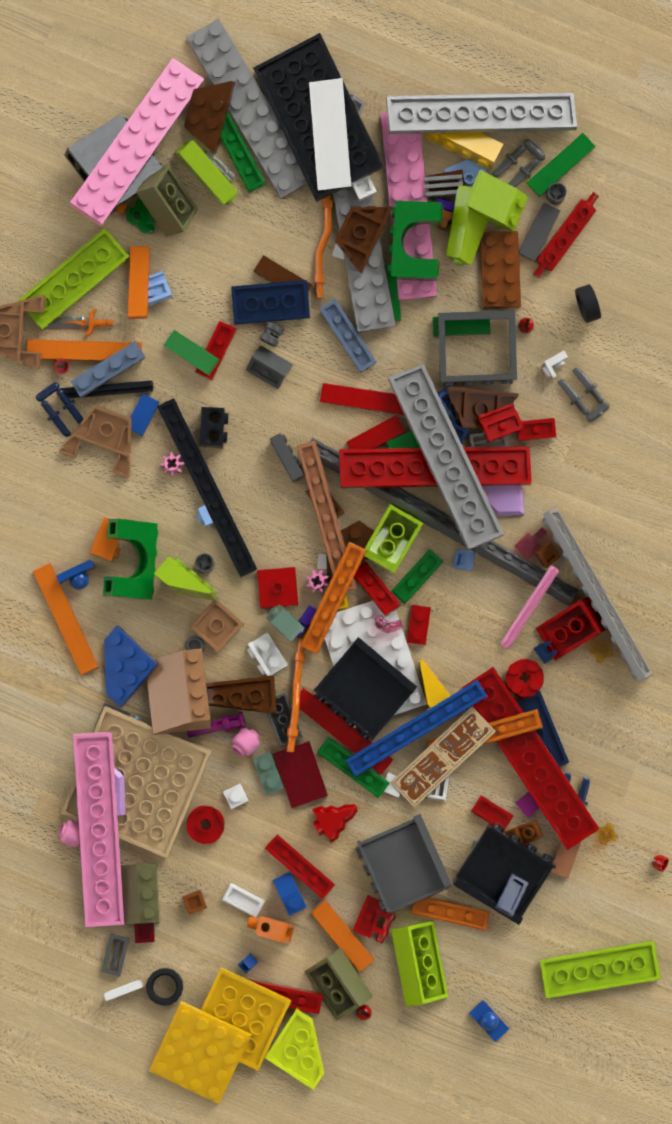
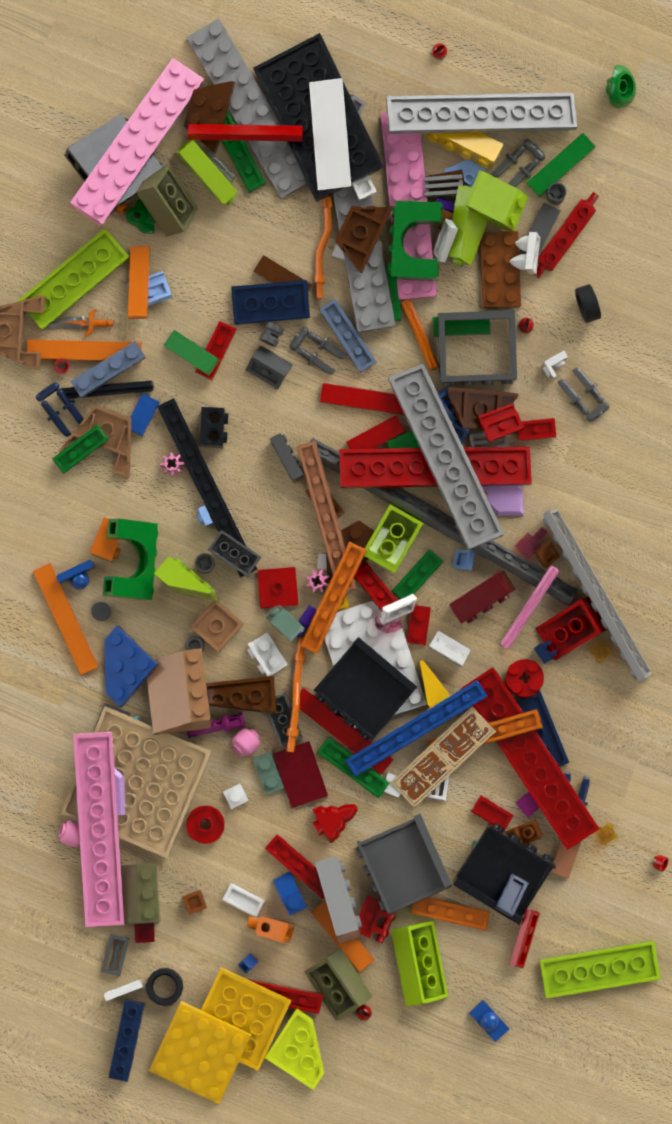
(80, 449): none -> green tile
(101, 611): none -> dark grey tile
(126, 1040): none -> dark blue brick
(234, 553): none -> dark grey piece
(245, 132): none -> red tile
(300, 336): none -> dark grey piece
(337, 899): none -> light grey wedge
(398, 609): none -> white tile
(420, 334): none -> orange axle
(442, 54): none -> red hinge
(445, 240): none -> white tile
(449, 648): none -> white bracket
(482, 597): none -> dark red wedge
(524, 938): none -> red tile
(530, 260): none -> white tile
(621, 87): none -> green hat

